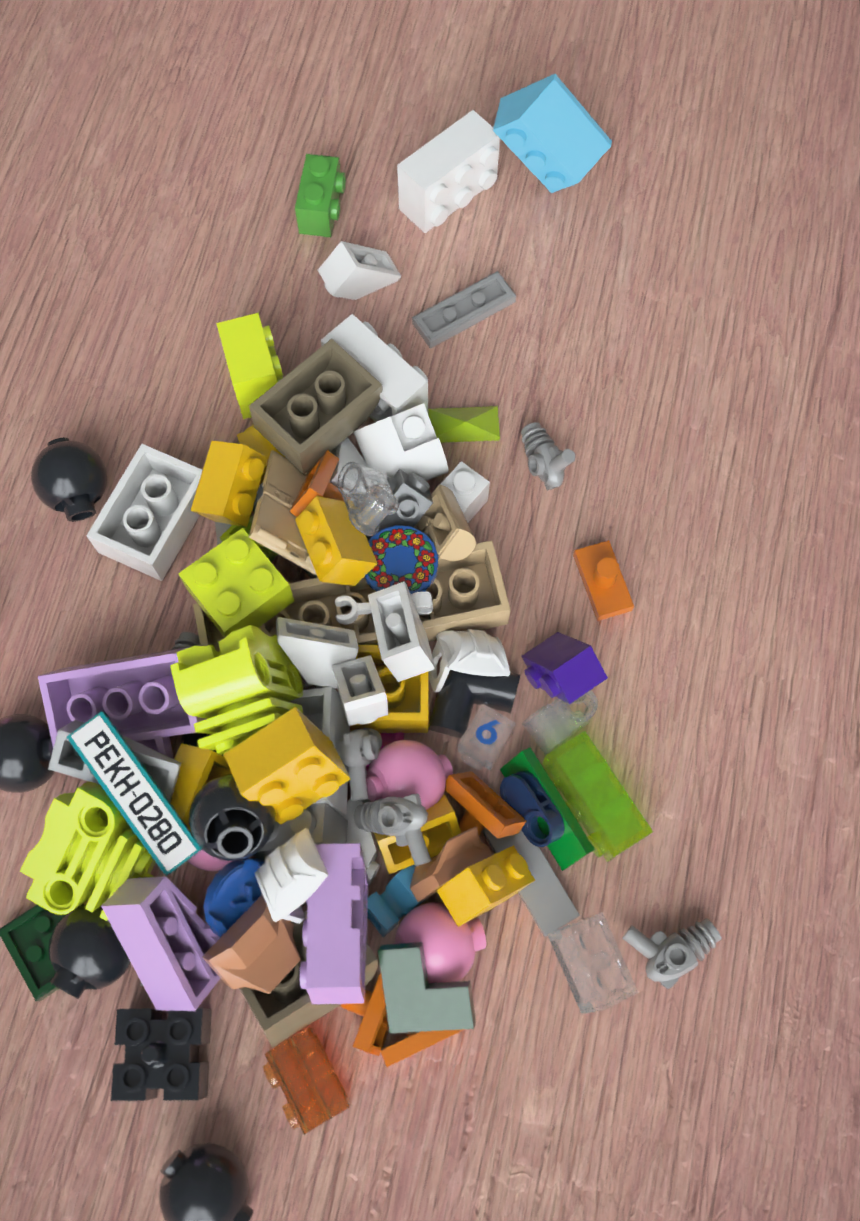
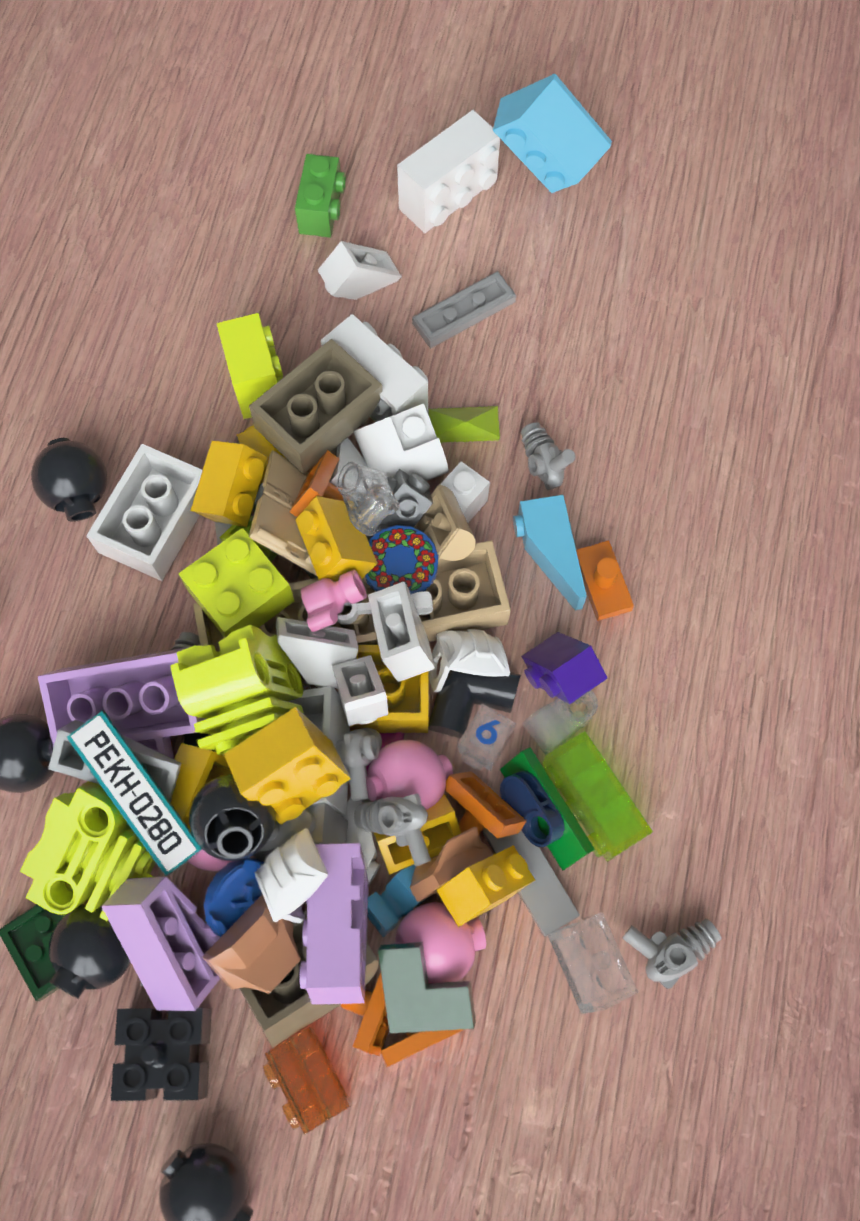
(326, 598): none -> bright pink piece
(550, 543): none -> medium azure slope

